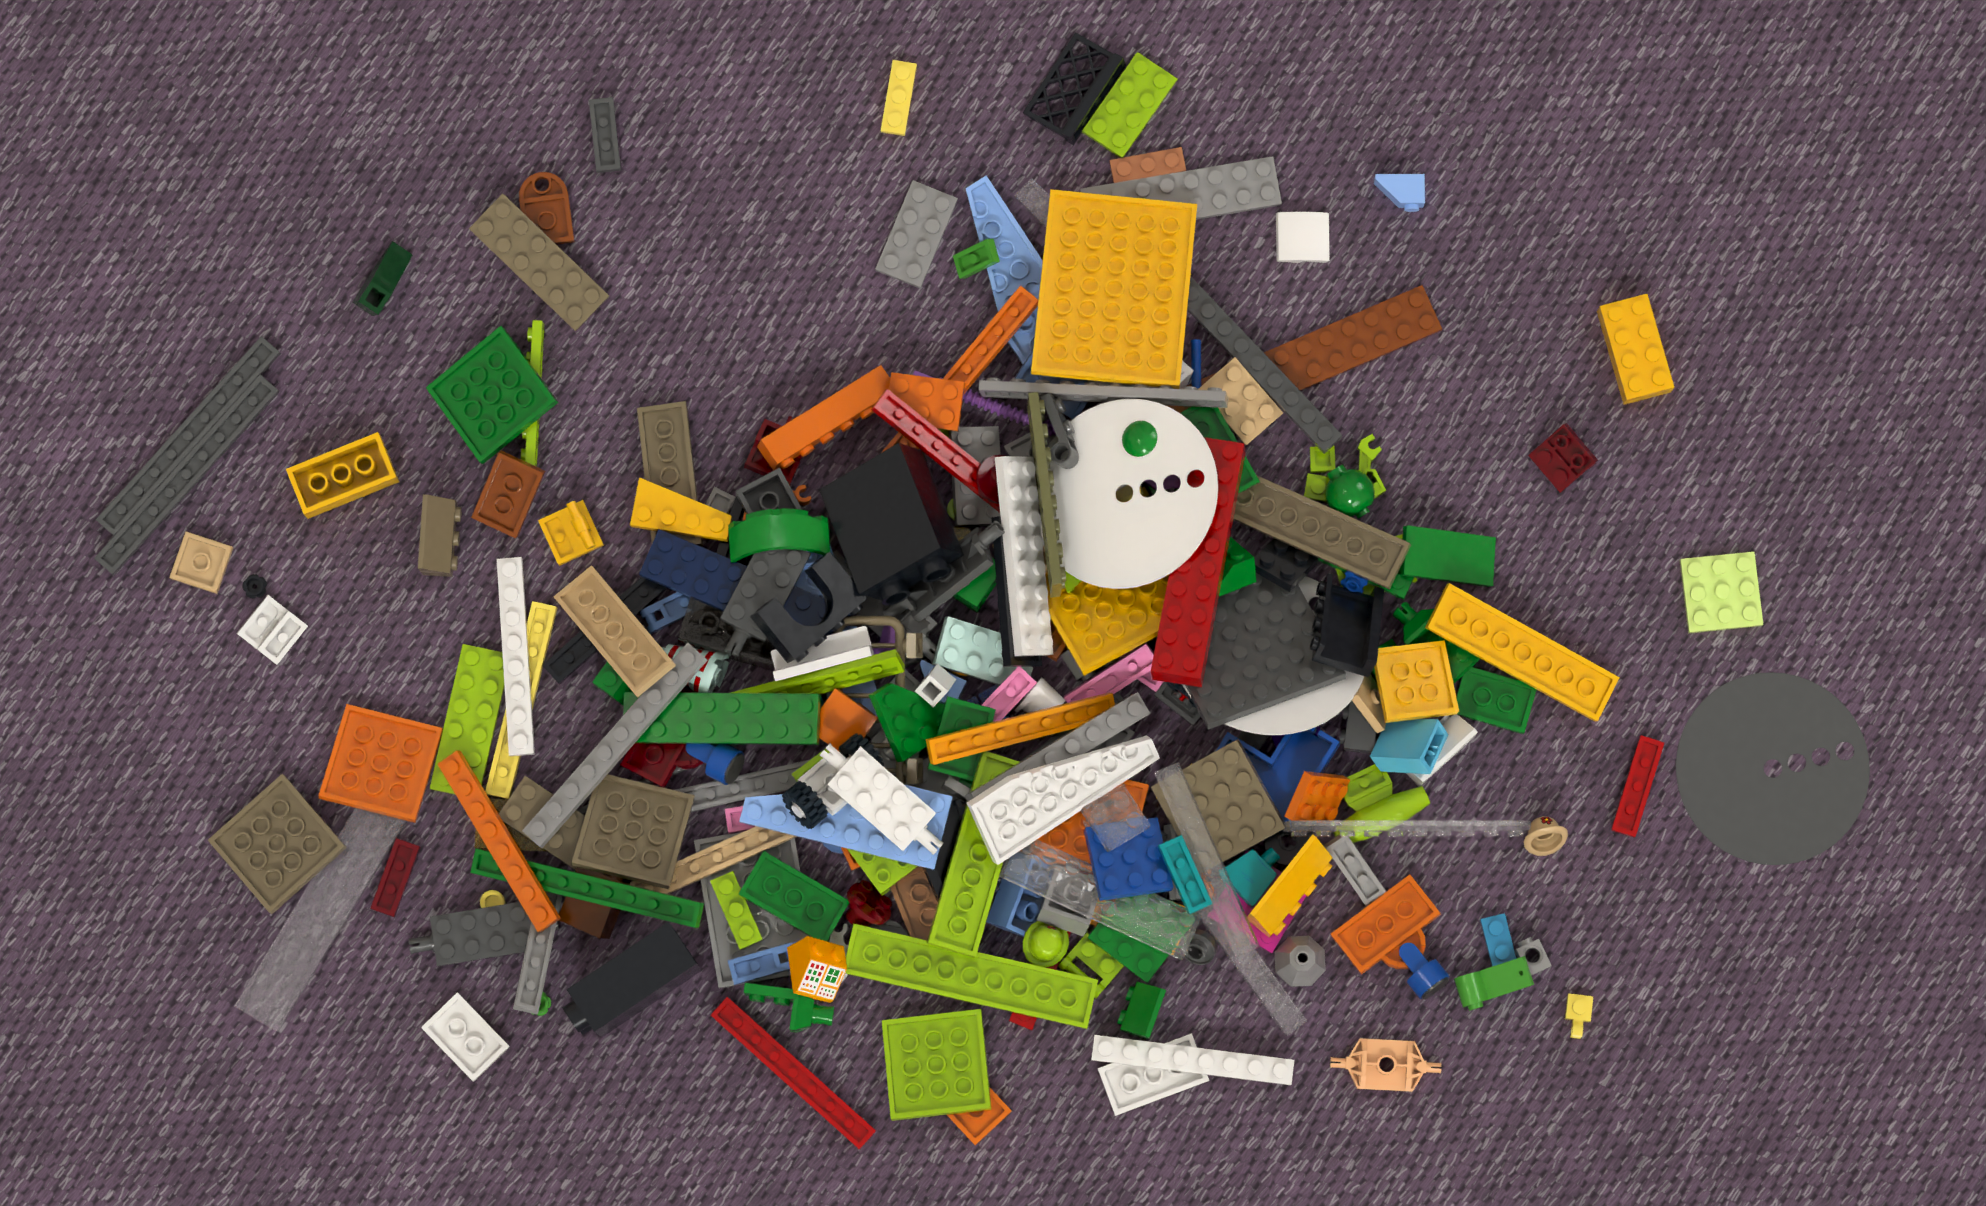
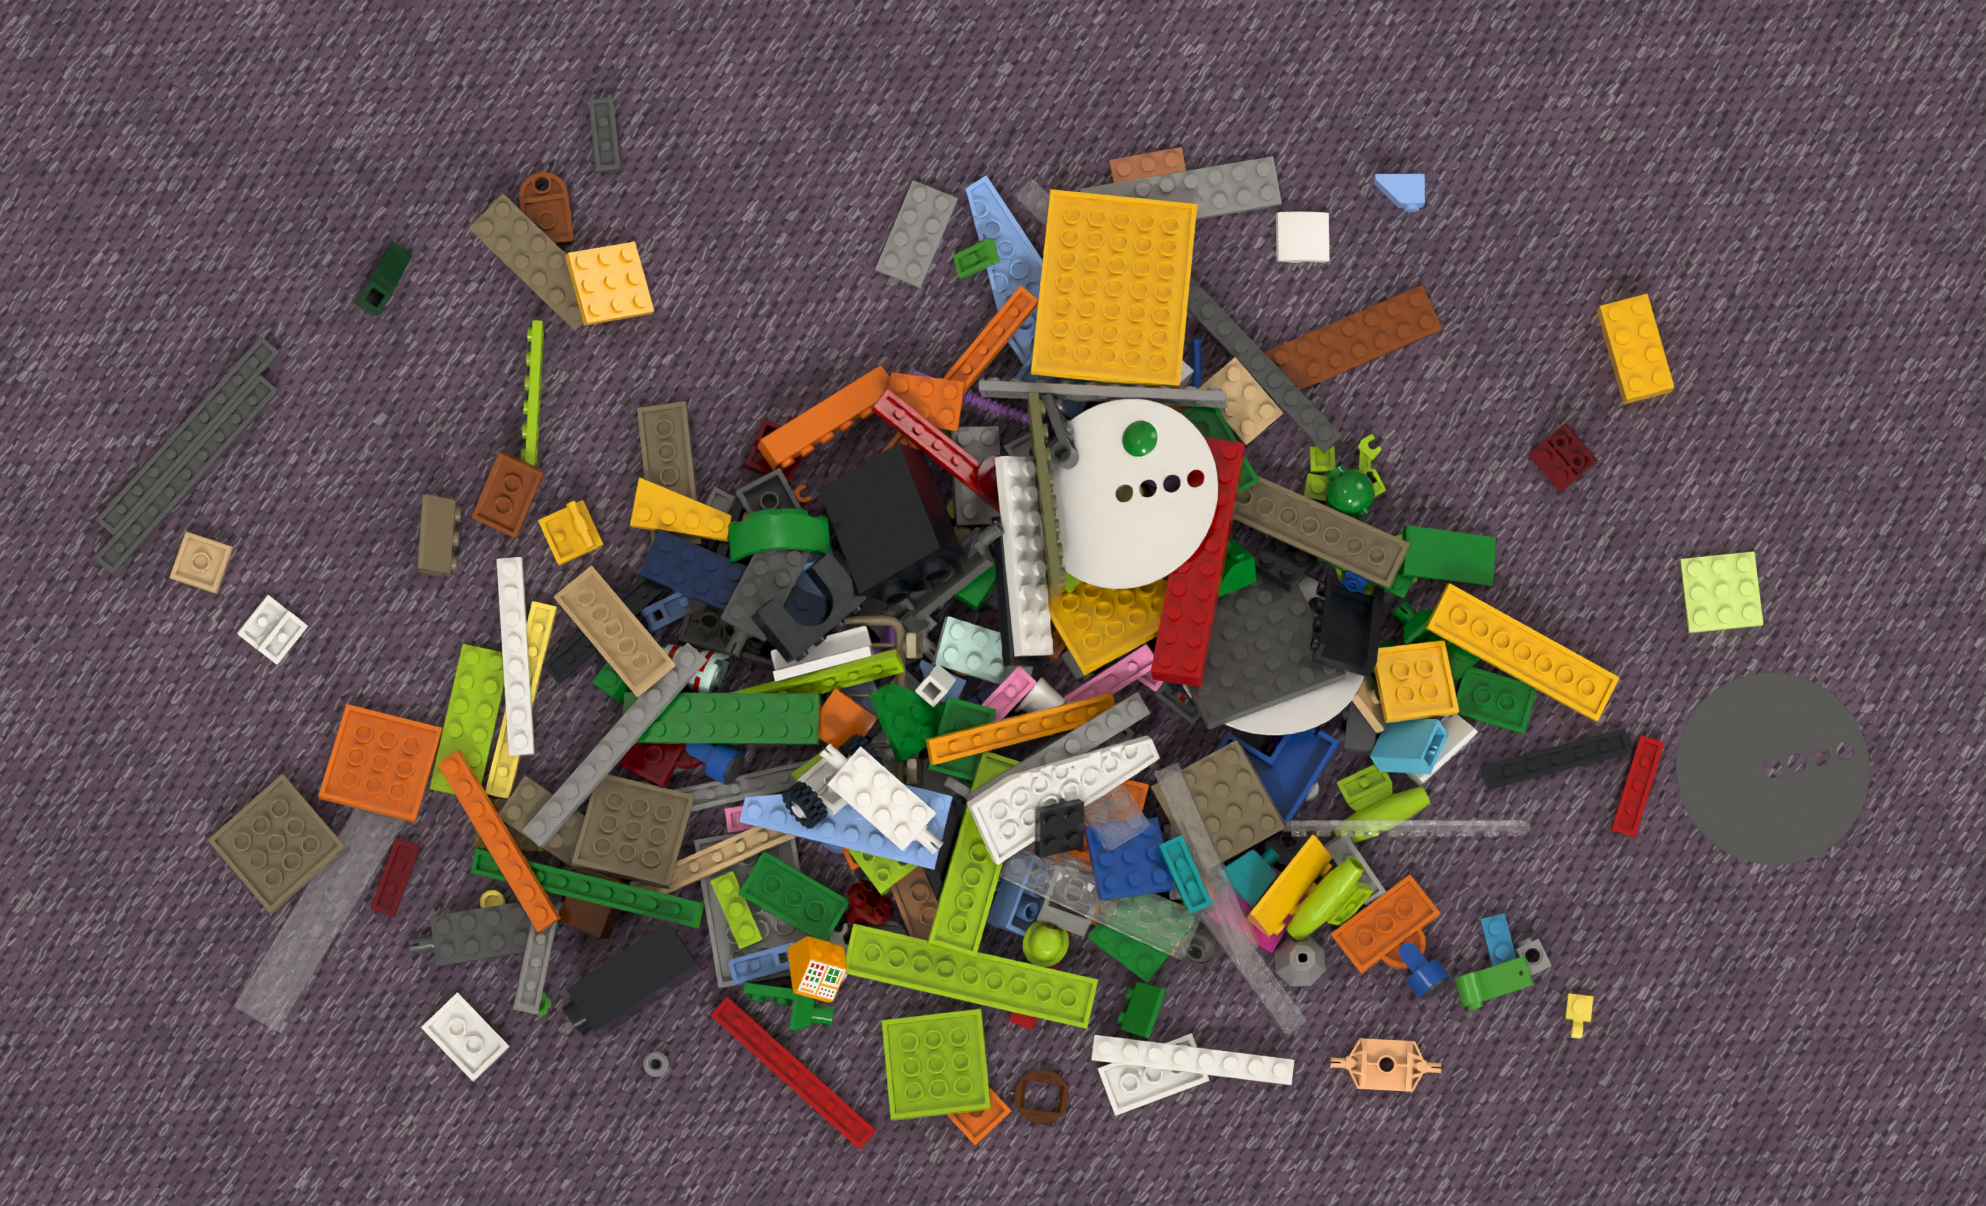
(248, 586): black plate -> none
(342, 475): yellow brick -> none
(492, 394): green plate -> none
(609, 283): none -> yellow plate
(648, 1060): none -> light grey plate
(898, 97): light yellow plate -> none
(1040, 1116): none -> reddish brown piece
(1059, 828): none -> black plate
(1094, 94): black fence -> none
(1095, 959): lime plate -> none
(1129, 105): lime plate -> none
(1317, 796): orange plate -> none
(1331, 900): none -> lime plate
(1545, 836): tan hat -> none
(1555, 759): none -> black plate

